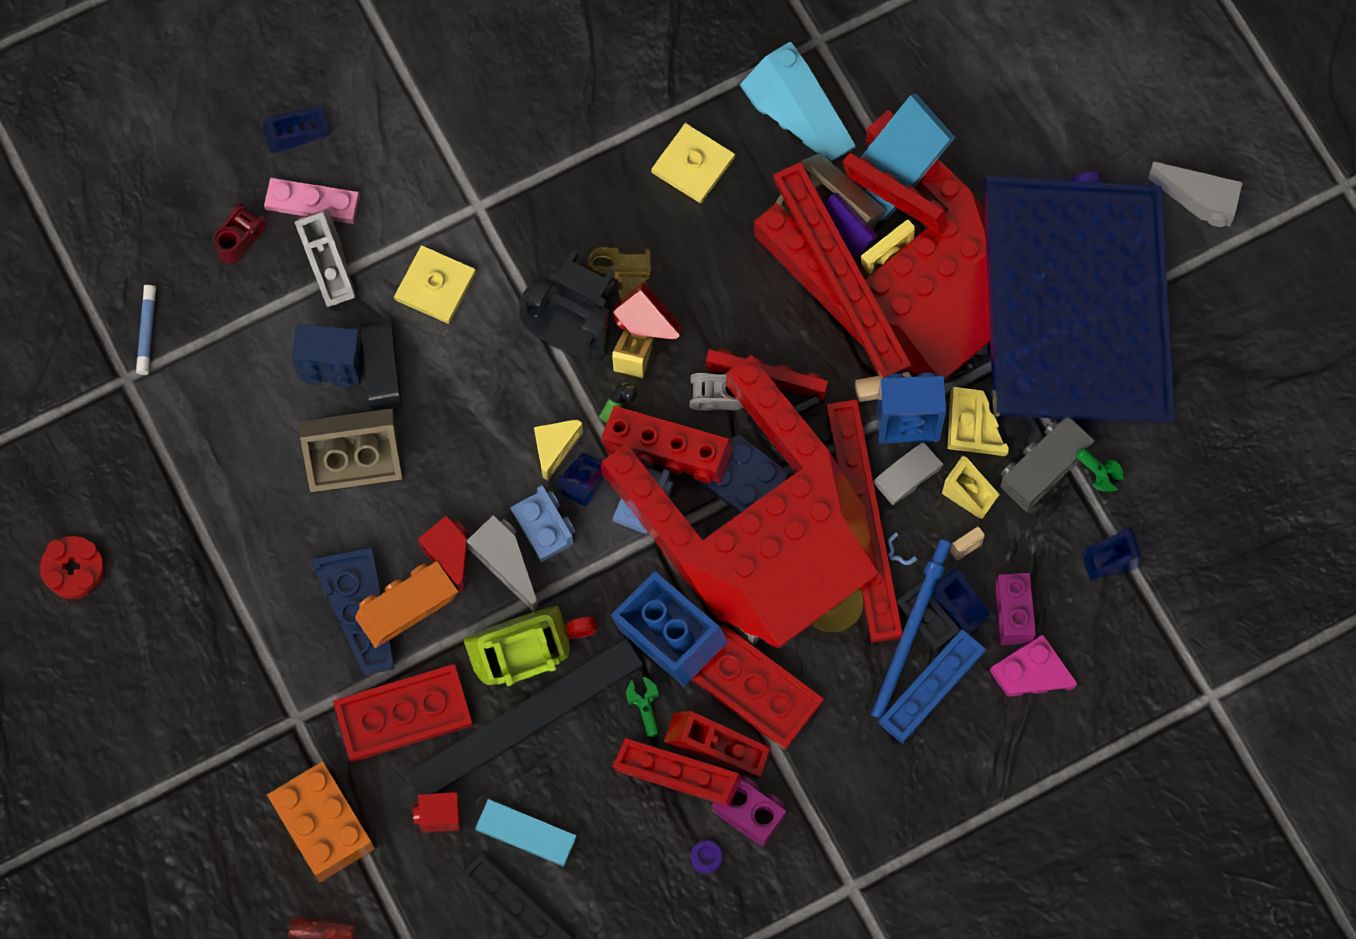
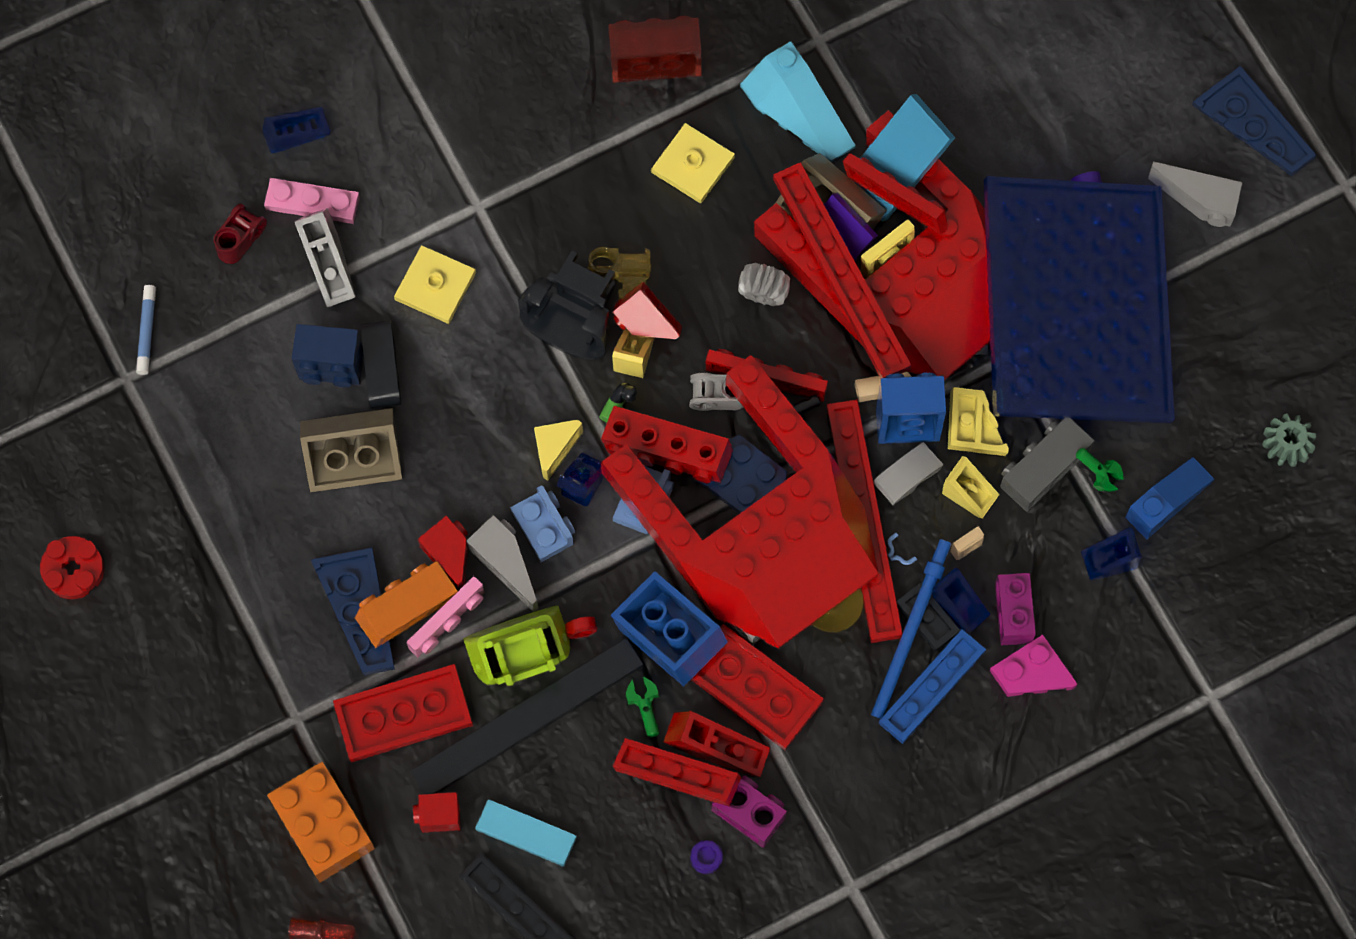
(446, 618): none -> bright pink plate
(655, 49): none -> clear red brick
(764, 284): none -> light grey gear
(1168, 497): none -> blue slope
(1252, 117): none -> dark blue wing
(1289, 451): none -> sand green gear

